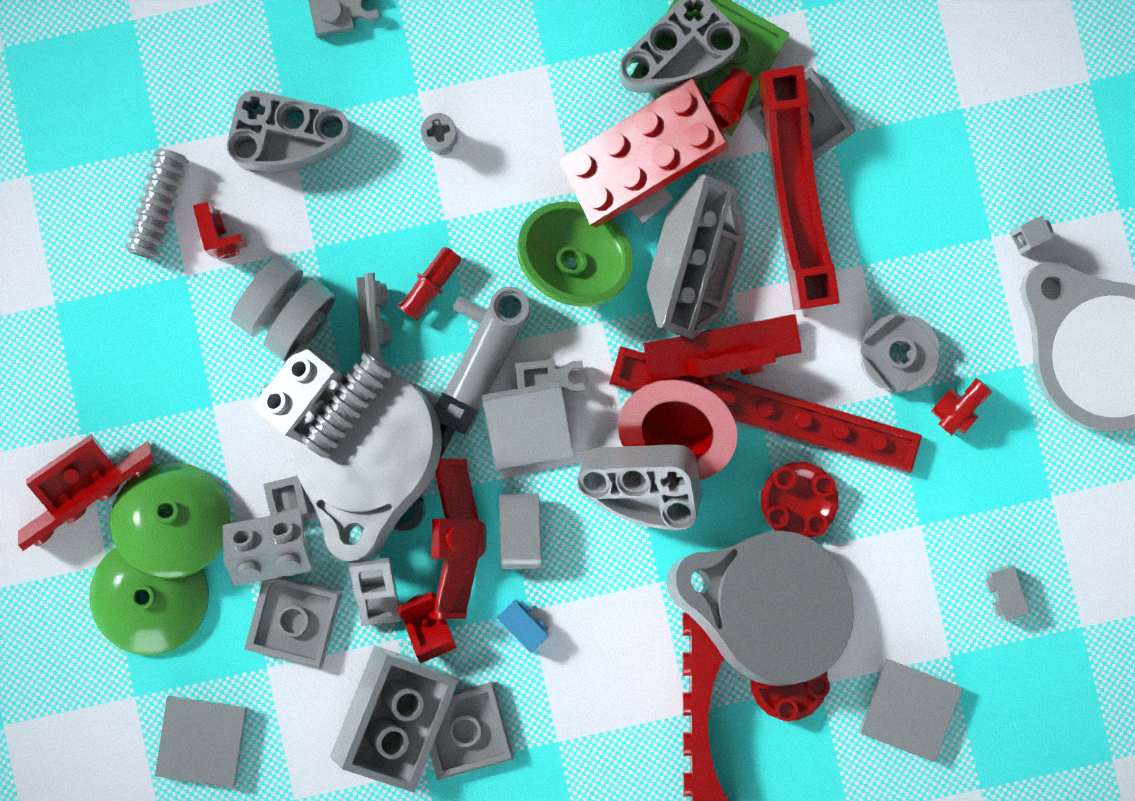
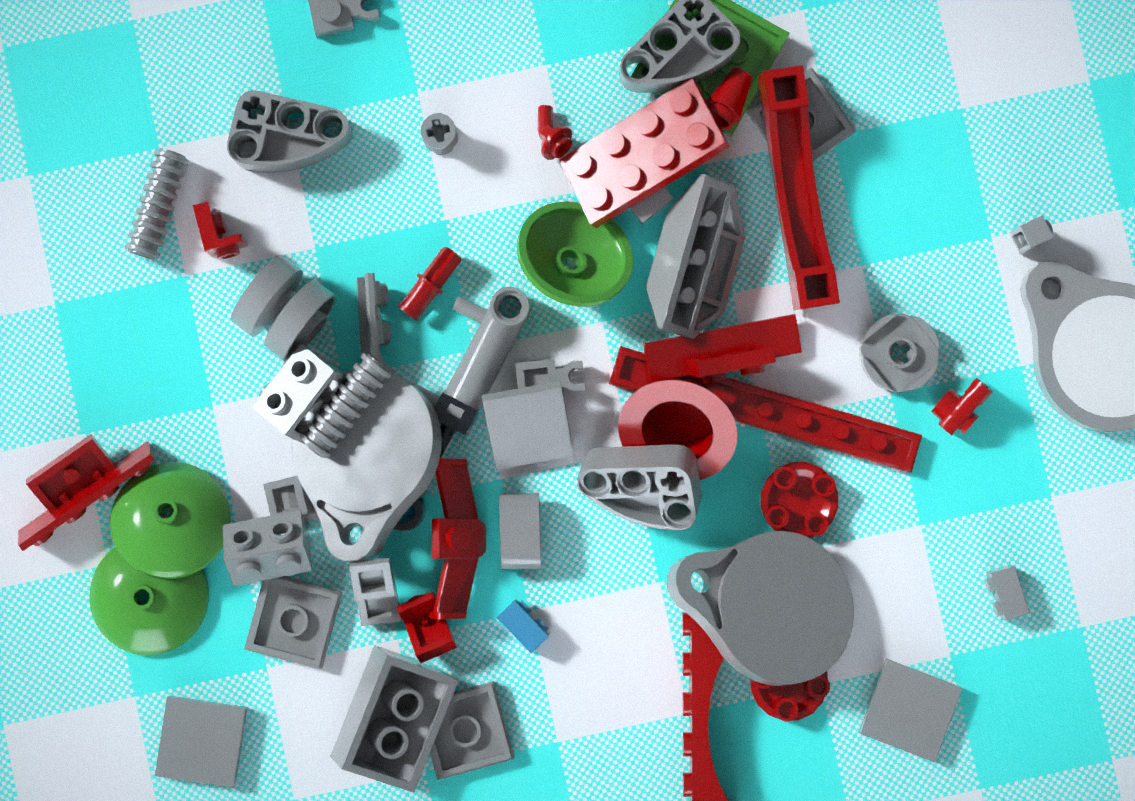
(555, 140): none -> red plate

